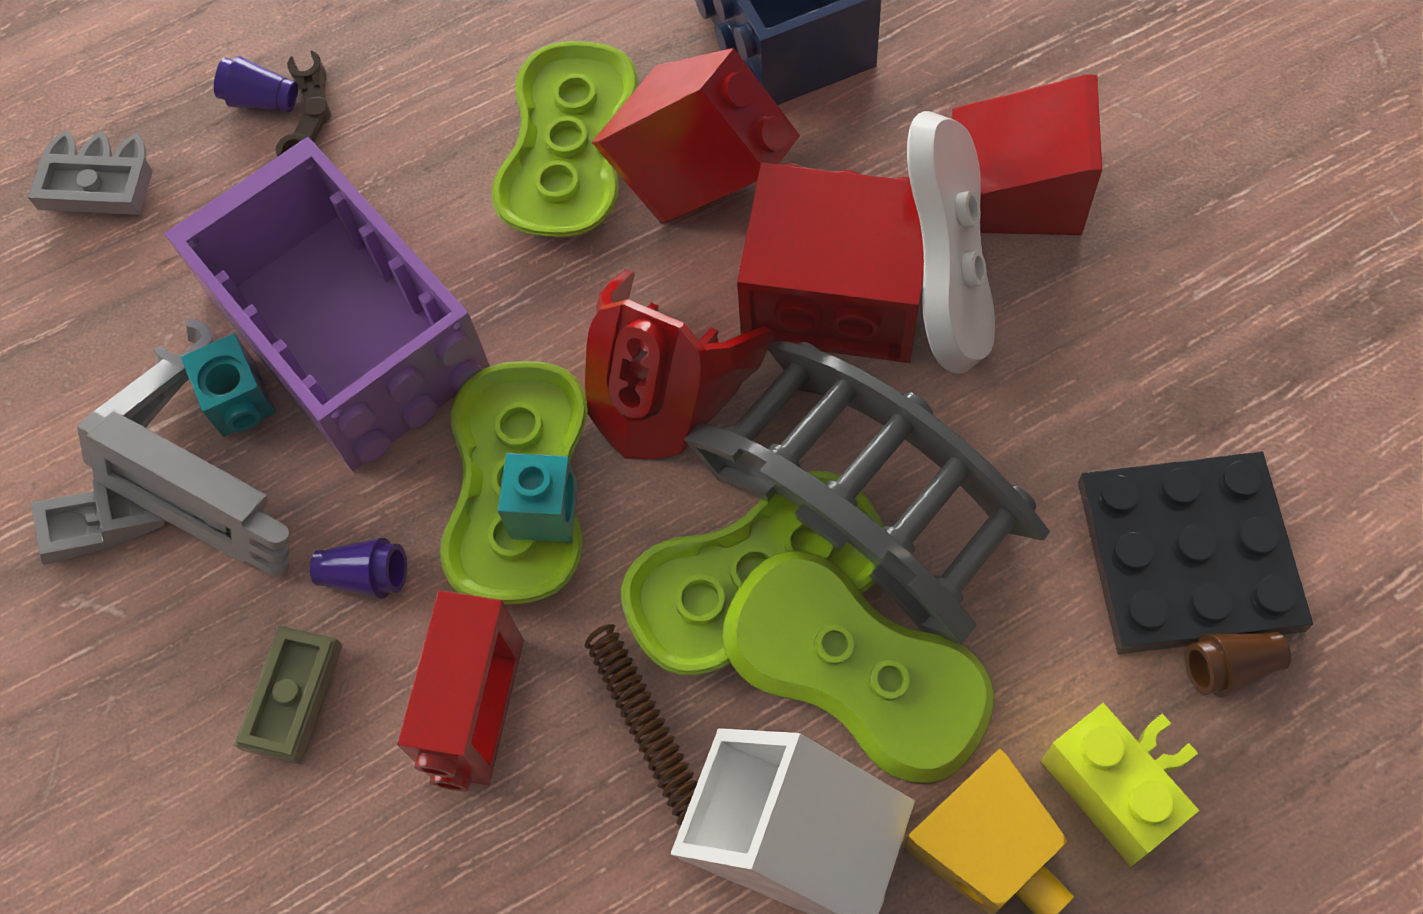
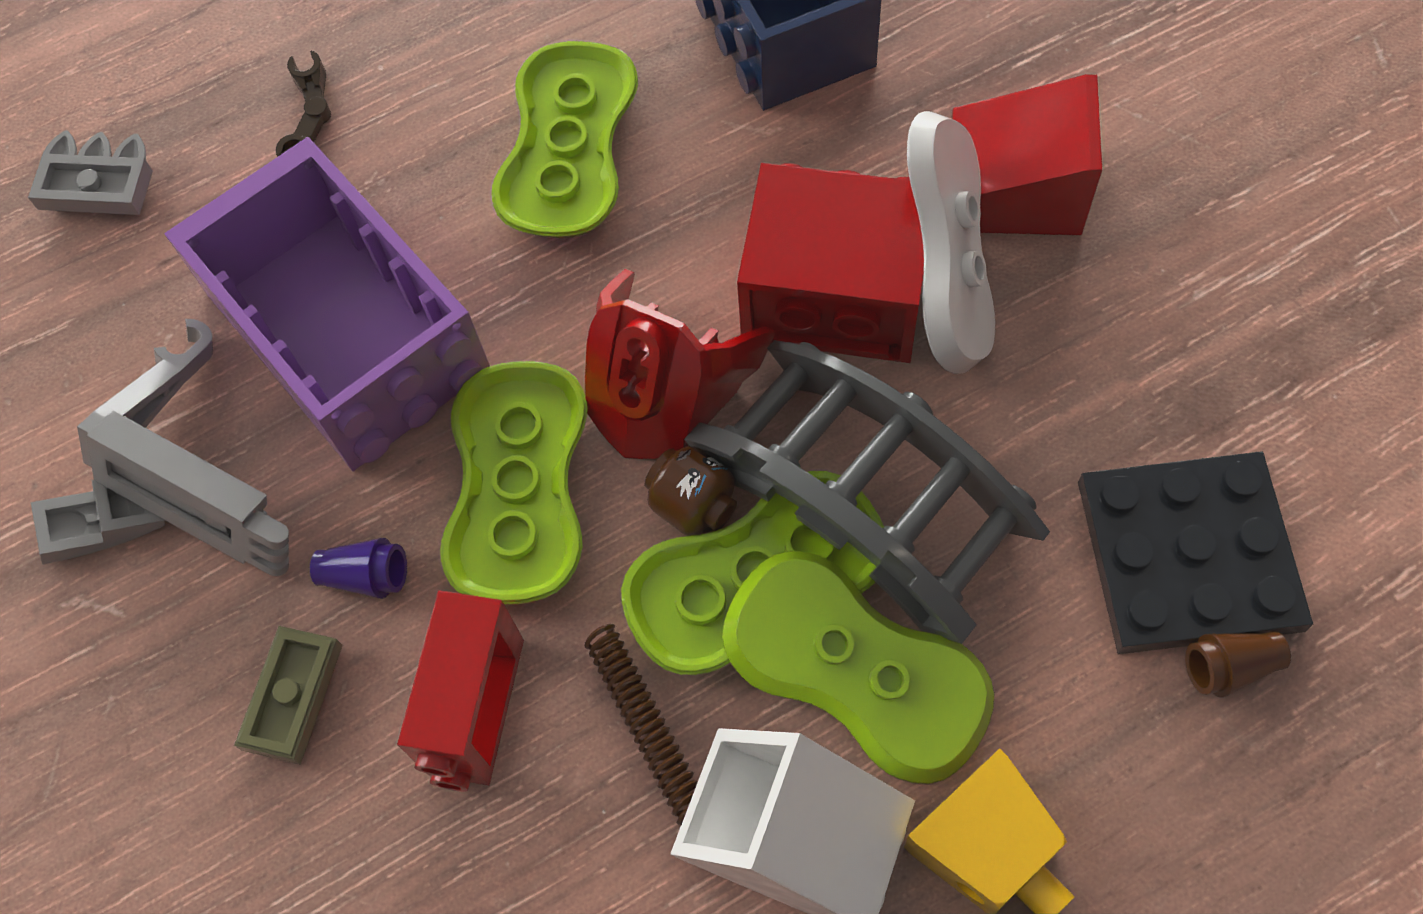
(216, 370): teal brick -> none
(253, 86): dark purple cone -> none
(538, 497): teal brick -> none
(691, 490): none -> reddish brown head
(695, 133): red slope -> none
(1121, 782): neon yellow brick -> none

